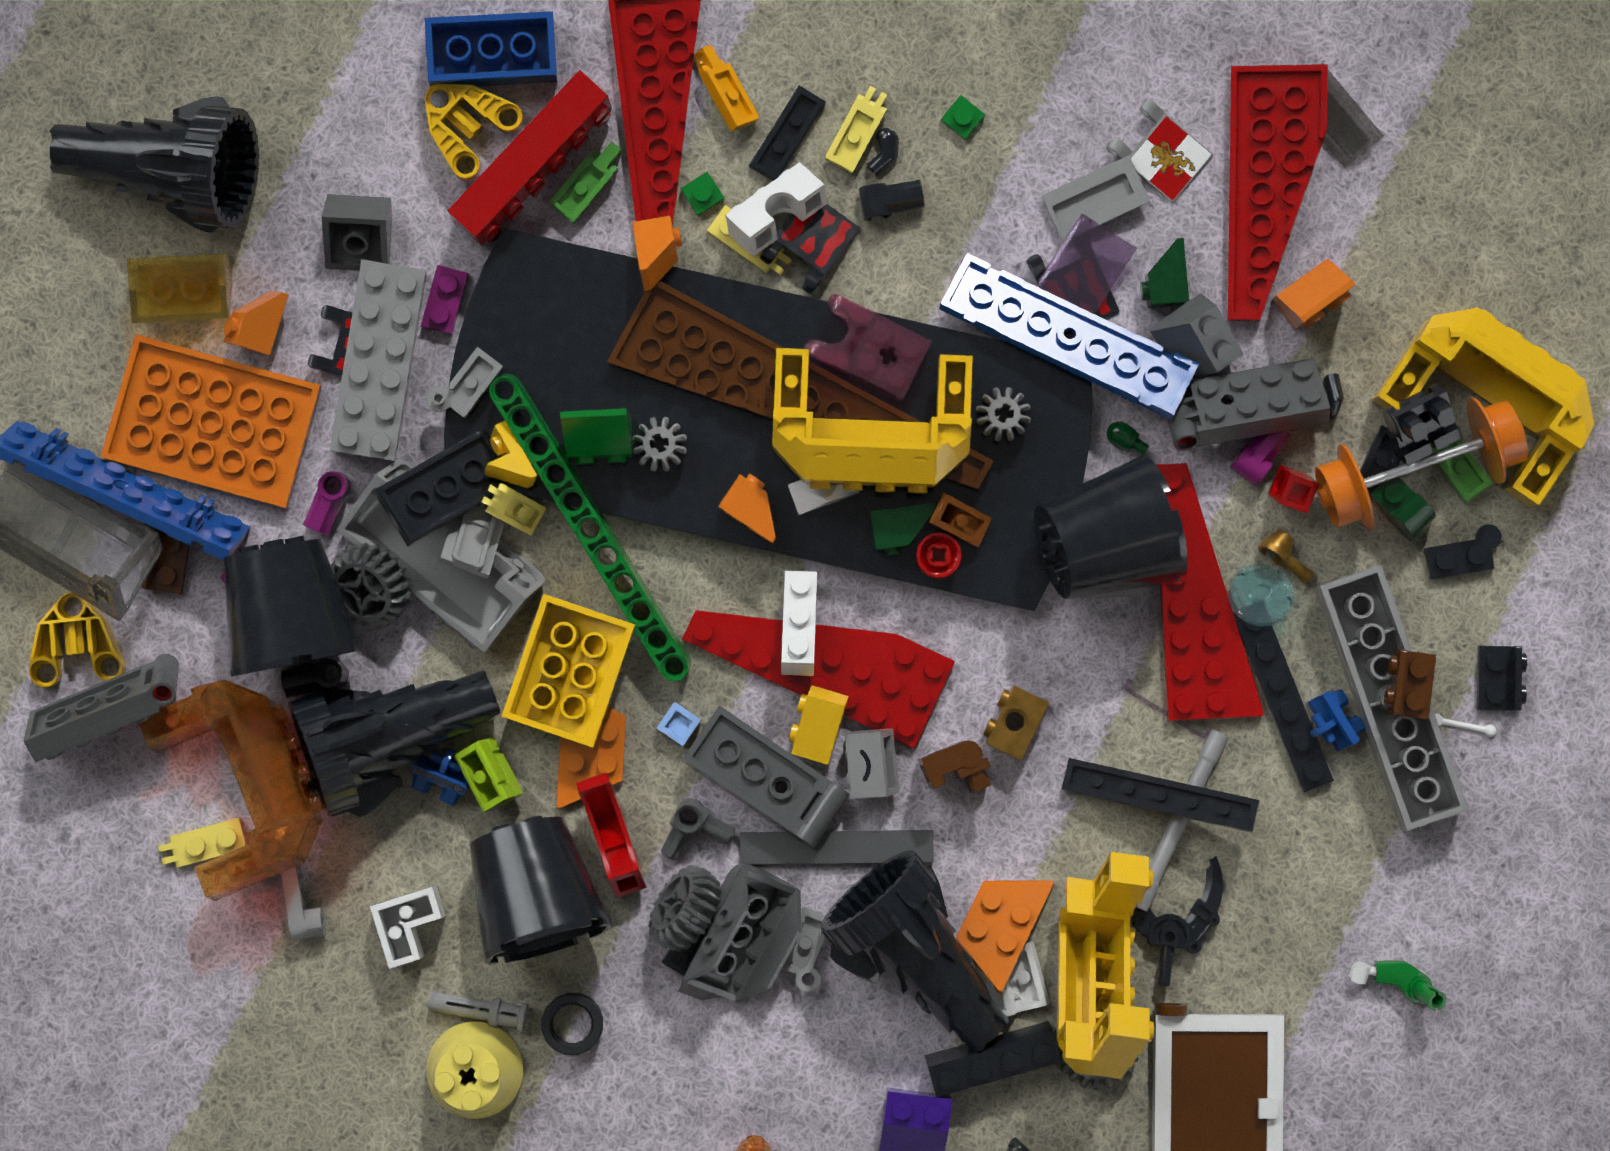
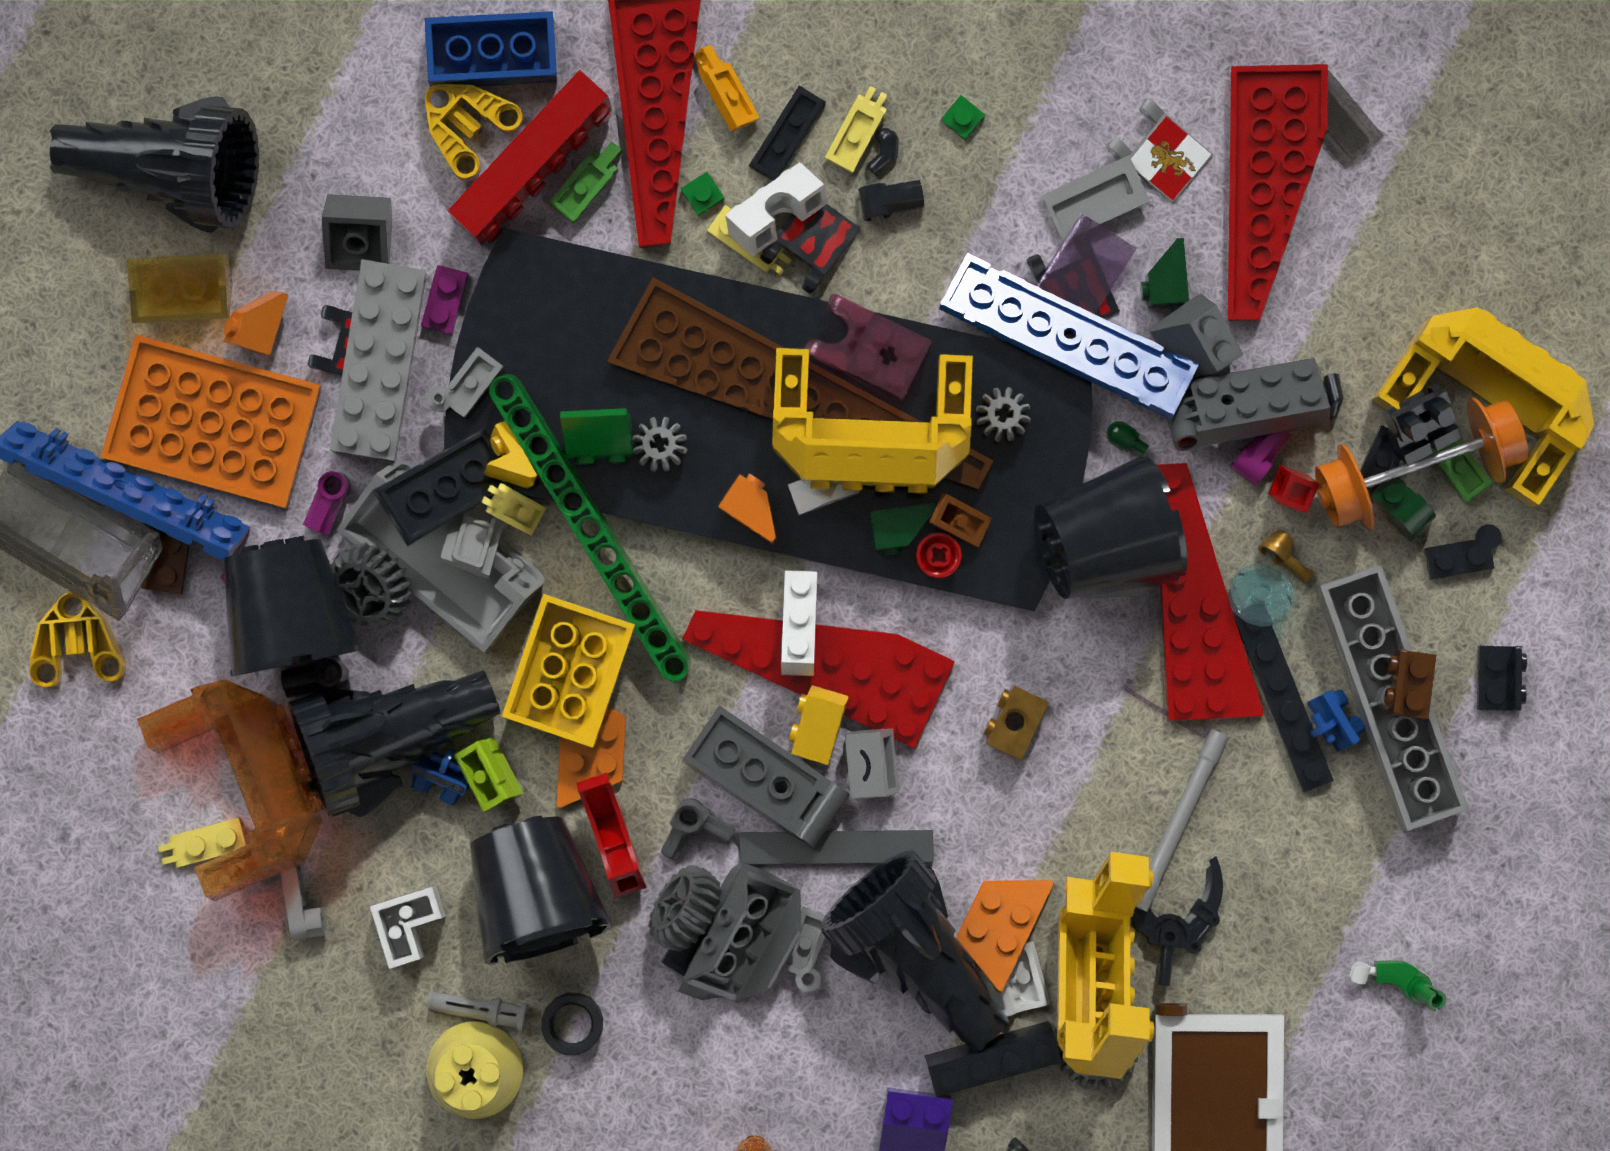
(101, 708): dark grey hinge -> none
(656, 248): orange slope -> none
(678, 723): light blue plate -> none
(963, 759): reddish brown hips -> none
(1161, 795): black plate -> none
(1307, 297): orange slope -> none
(1489, 730): white hinge -> none

